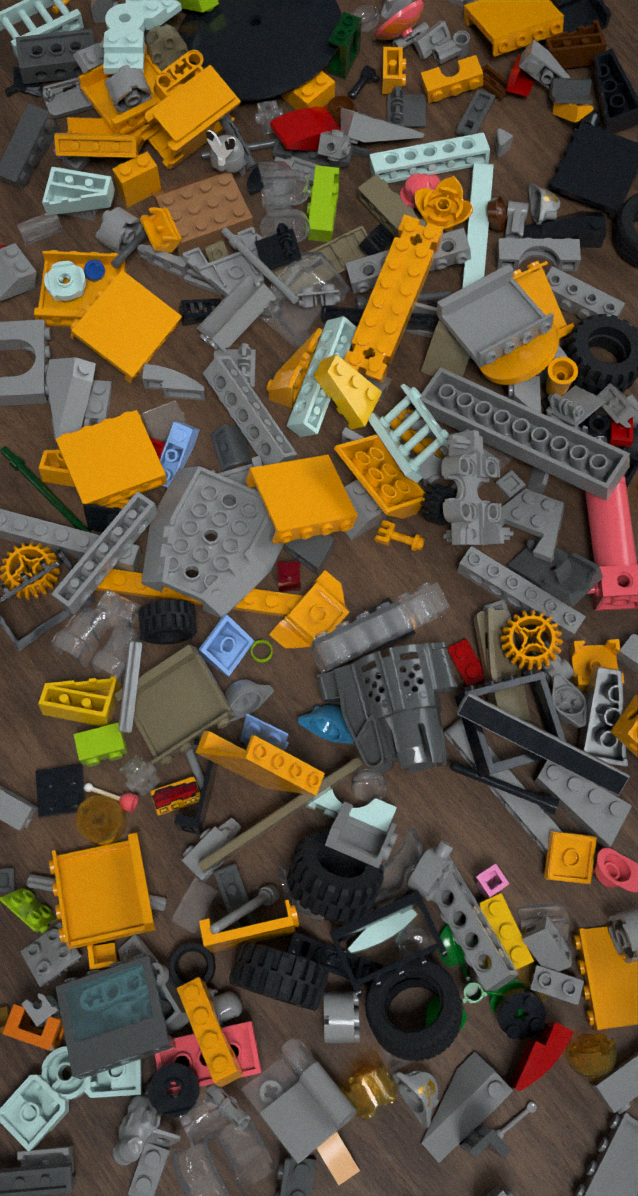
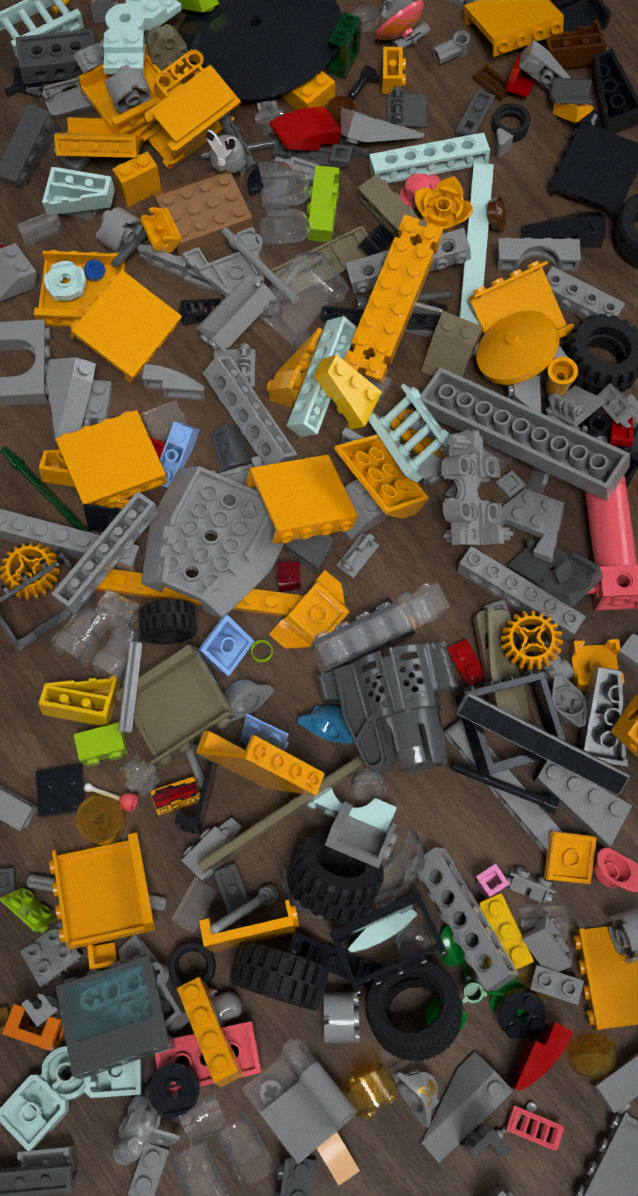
(215, 251): dark tan bracket -> none
(228, 1106): light grey pin -> none
(279, 248): black hinge -> none
(308, 291): light grey hinge -> none
(334, 145): light grey brick -> none
(358, 555): none -> light grey hinge
(389, 533): light orange hinge -> none
(431, 38): light grey plate -> none
(432, 871): light grey piece -> none
(434, 501): black tyre -> none
(438, 86): light orange arch -> none
(493, 316): light grey panel -> none
(516, 111): none -> black tyre
(516, 218): light grey piece -> none
(539, 886): none -> light grey hinge
(542, 204): light grey hat -> none
(555, 1135): none -> coral slope

